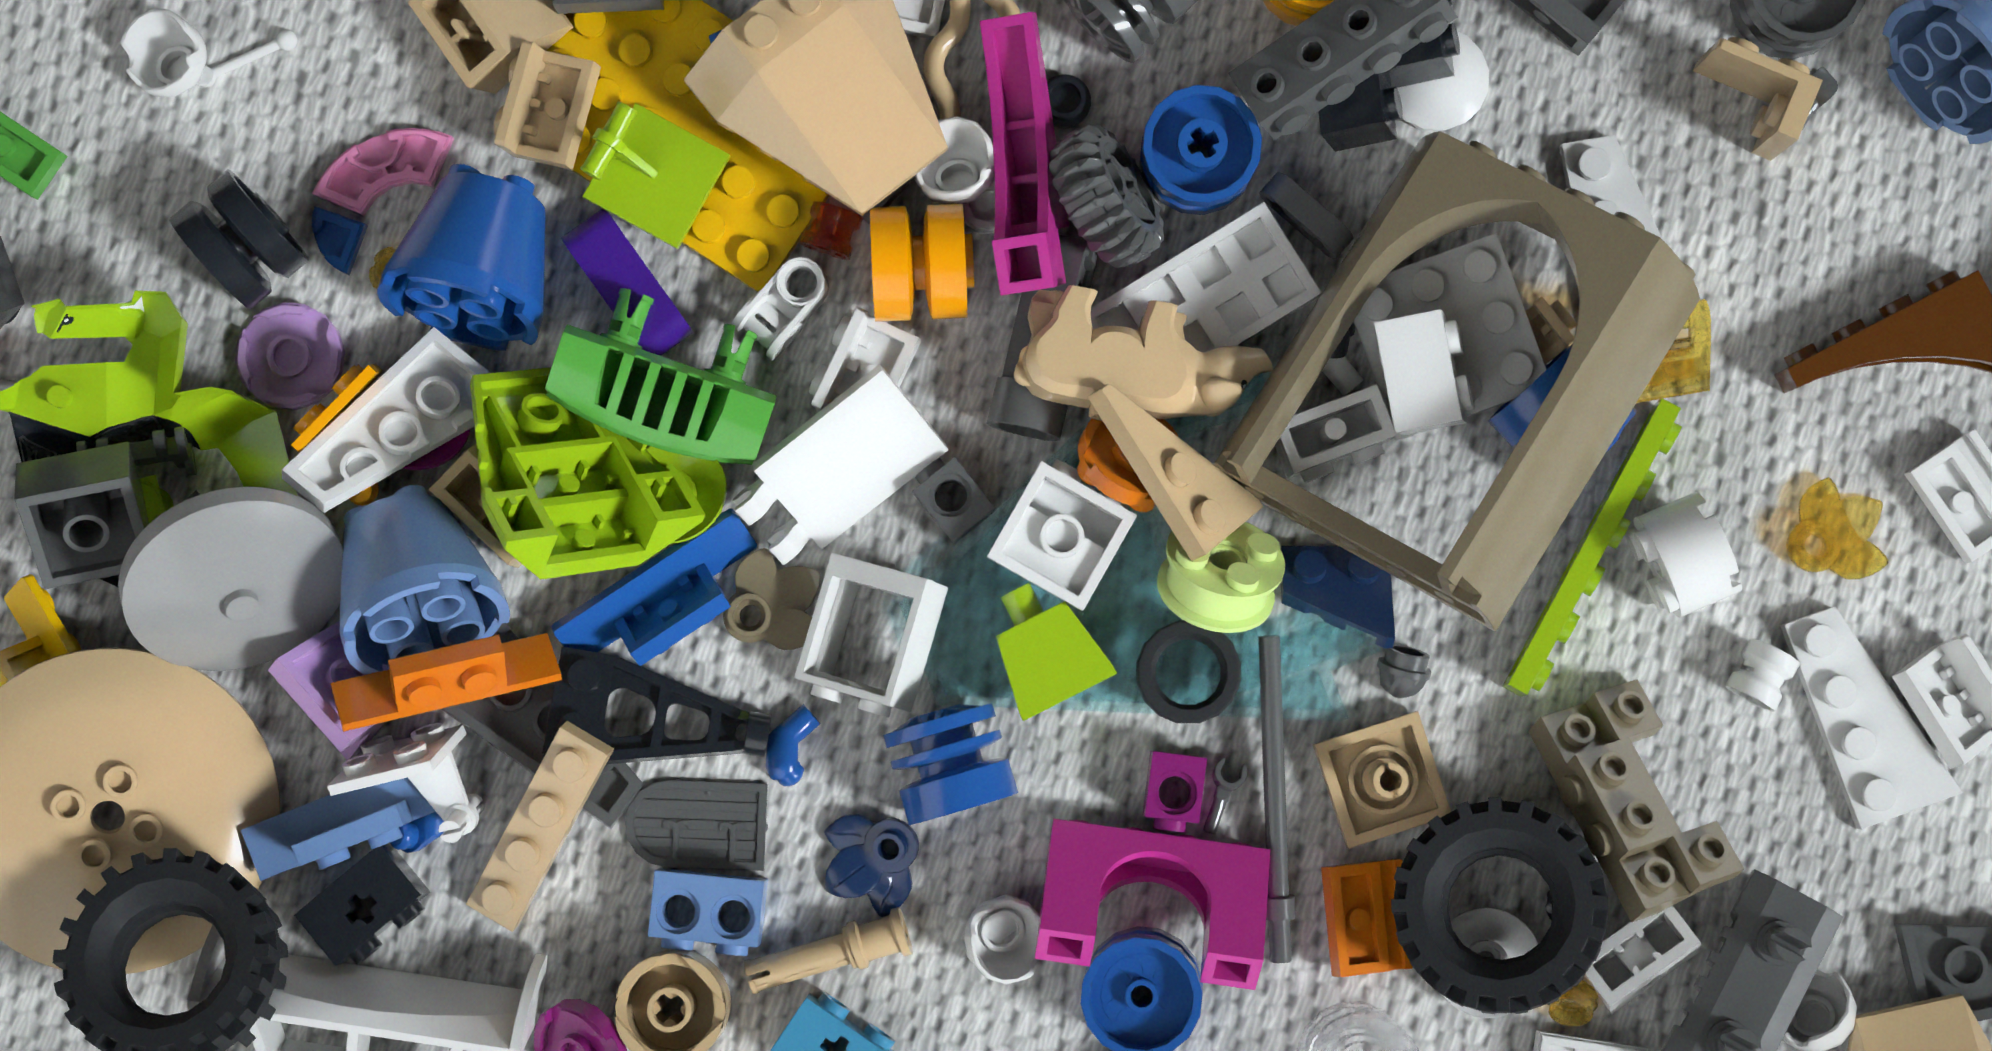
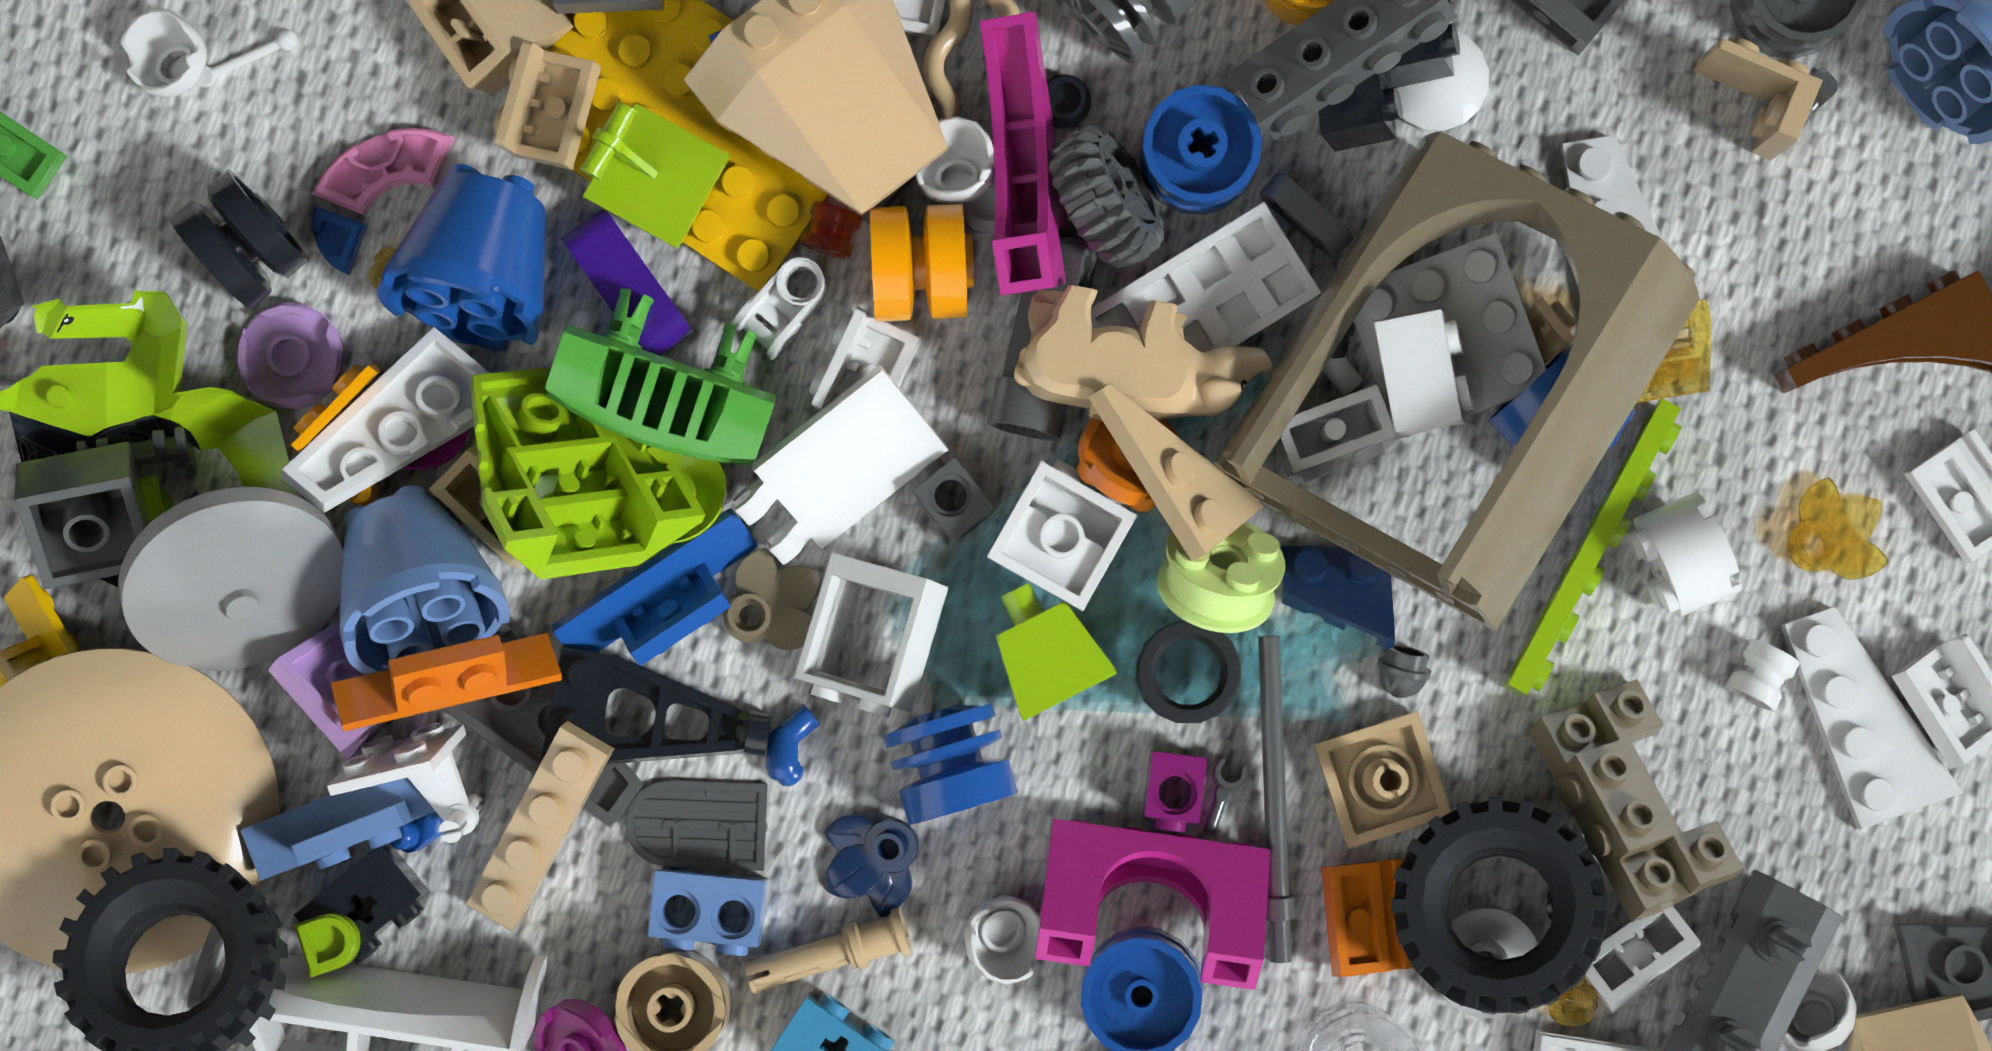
(328, 942): none -> lime tile

